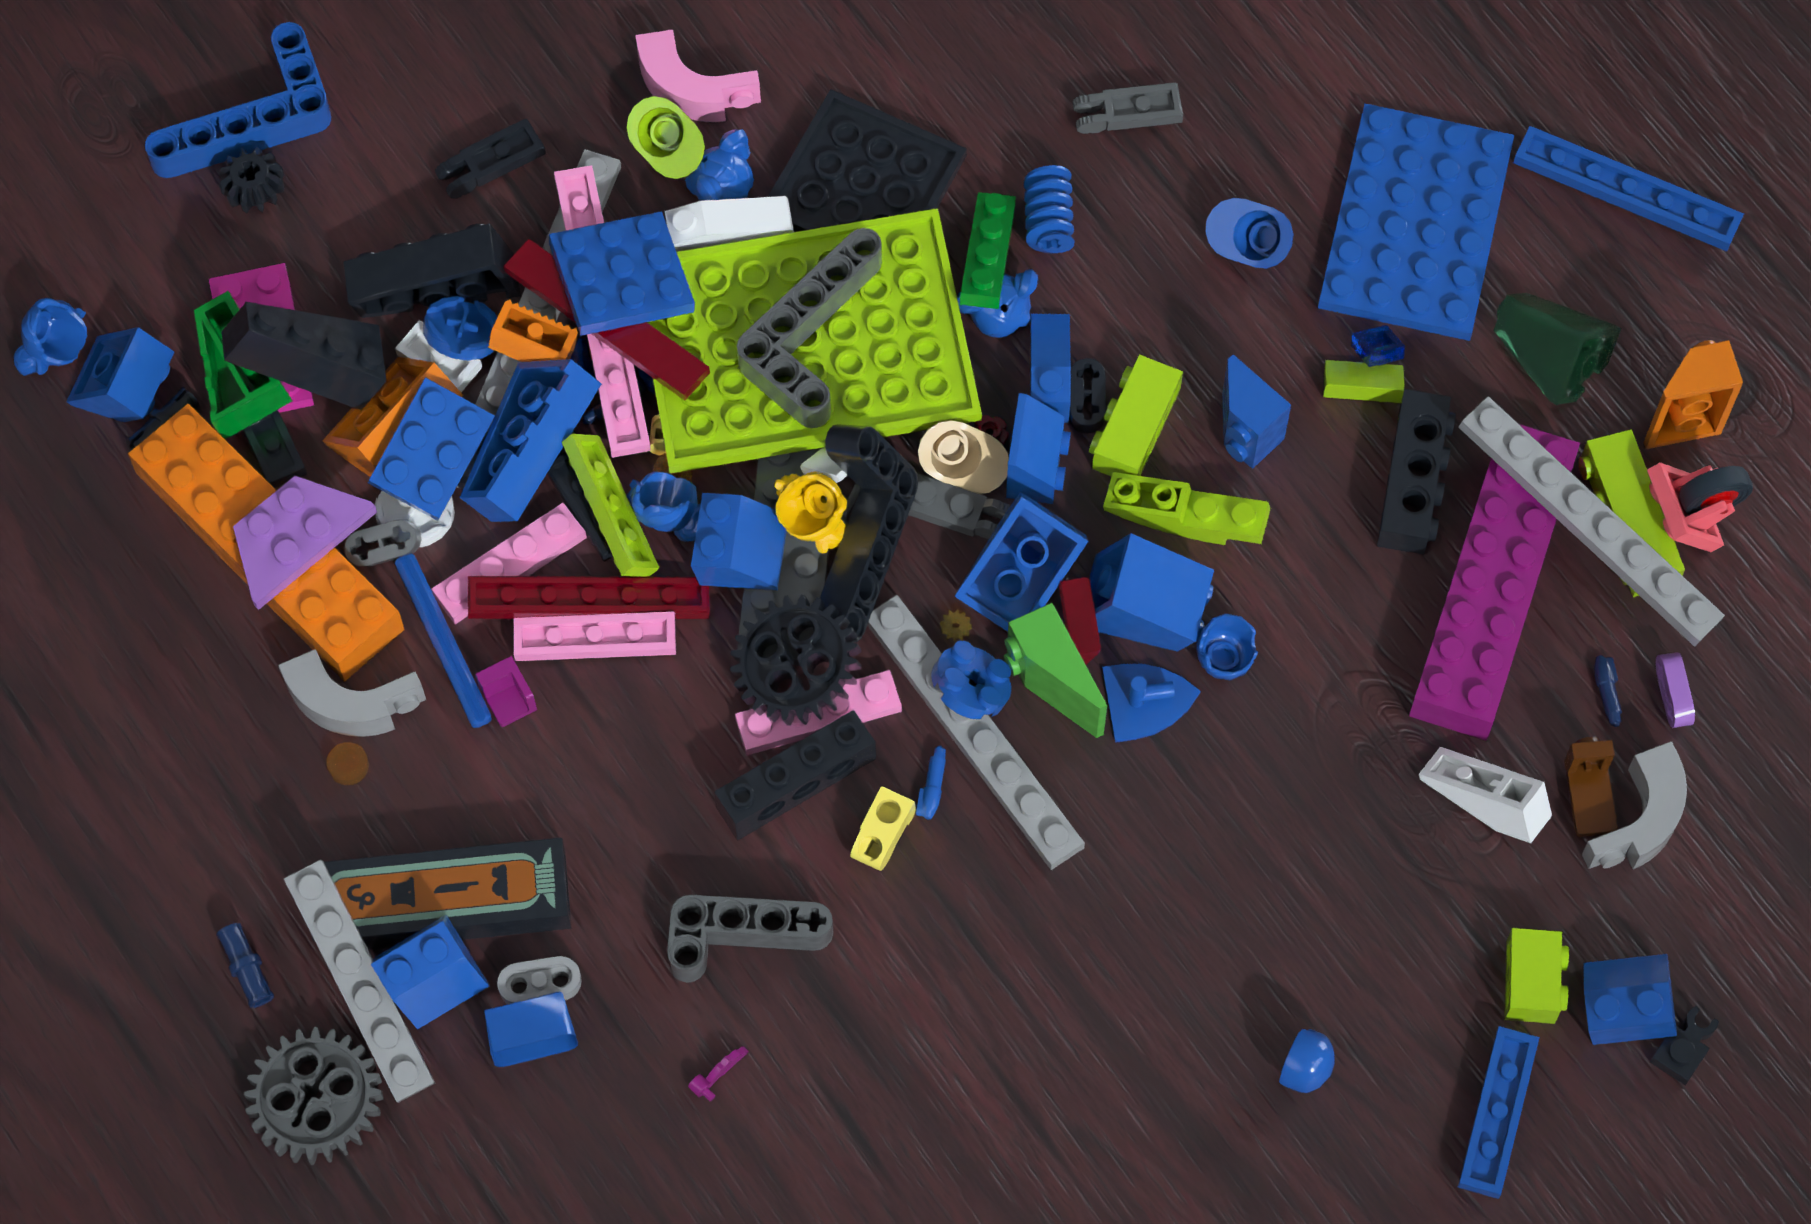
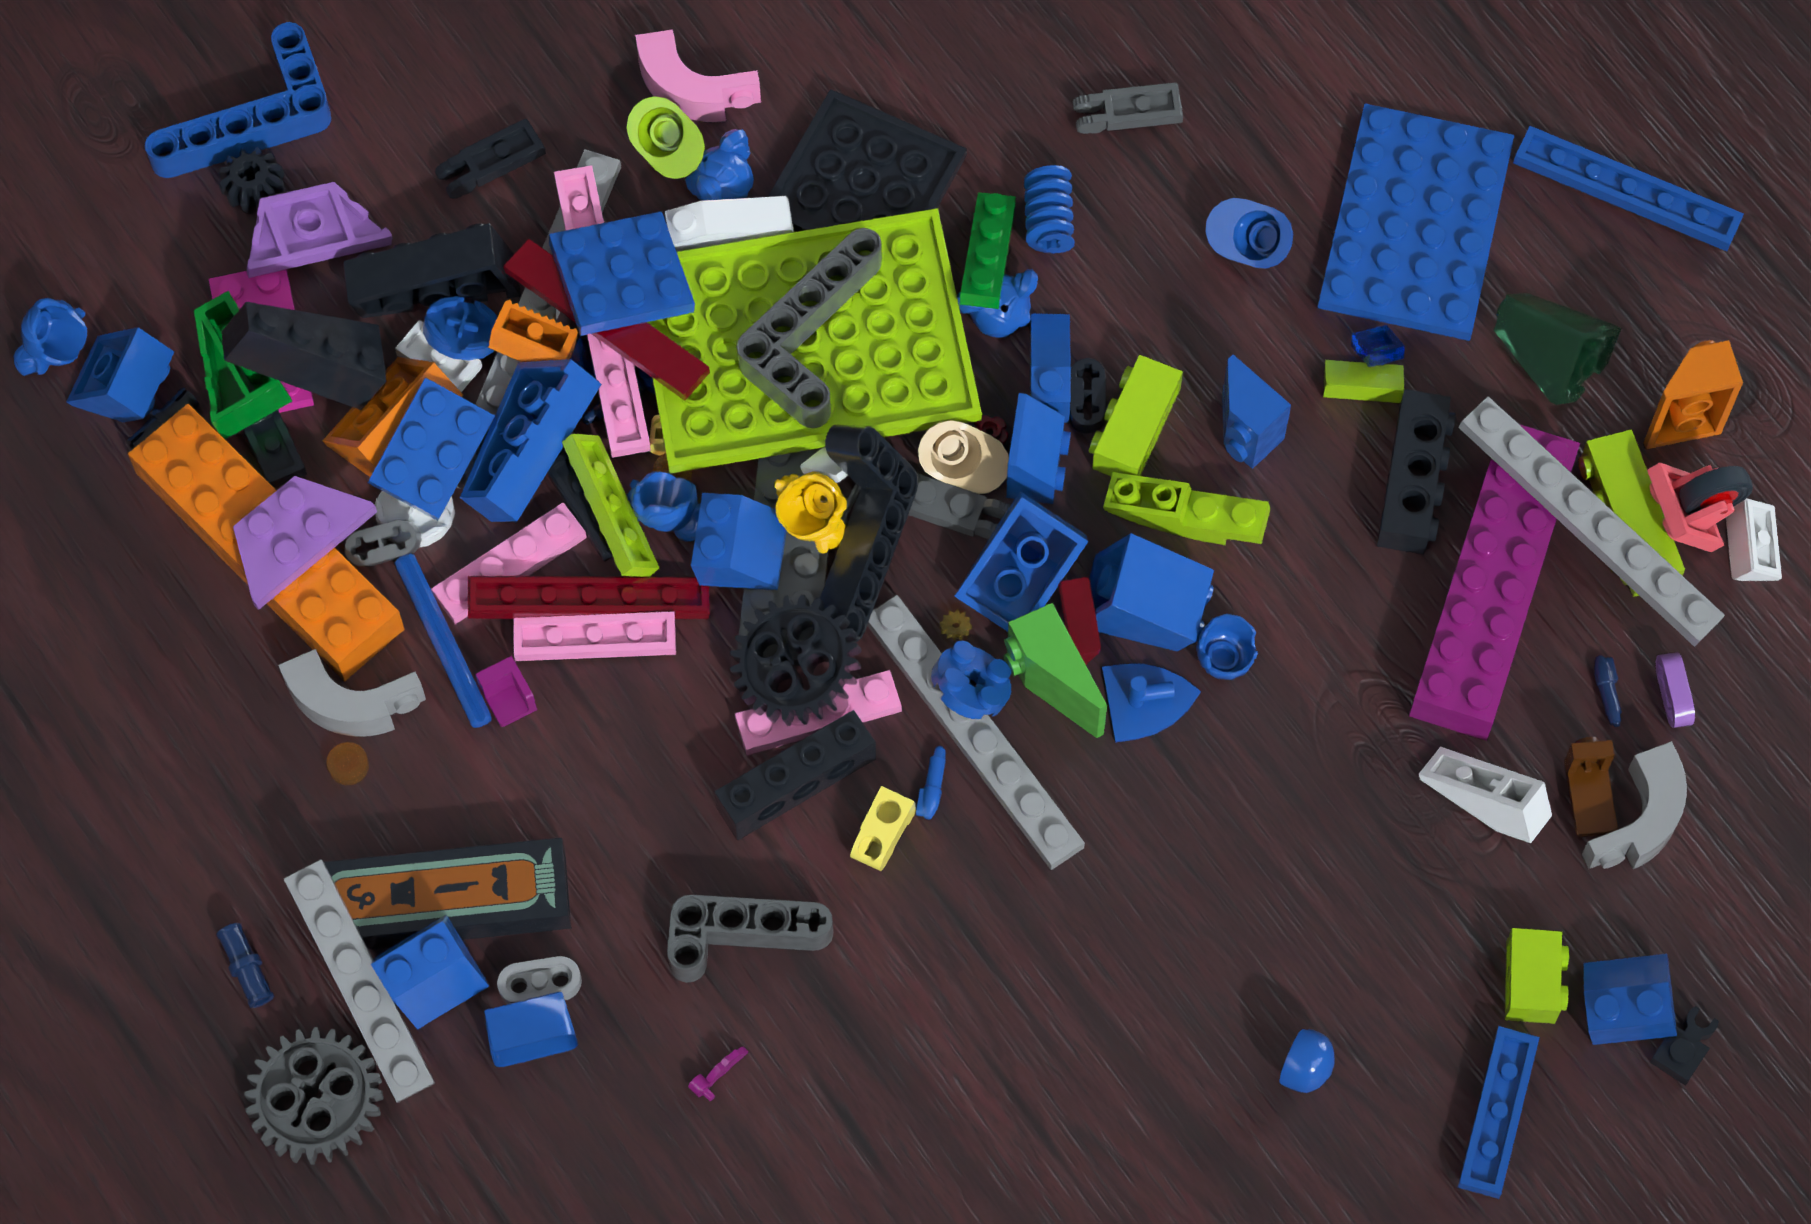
(310, 228): none -> medium lavender wing
(1753, 542): none -> white slope

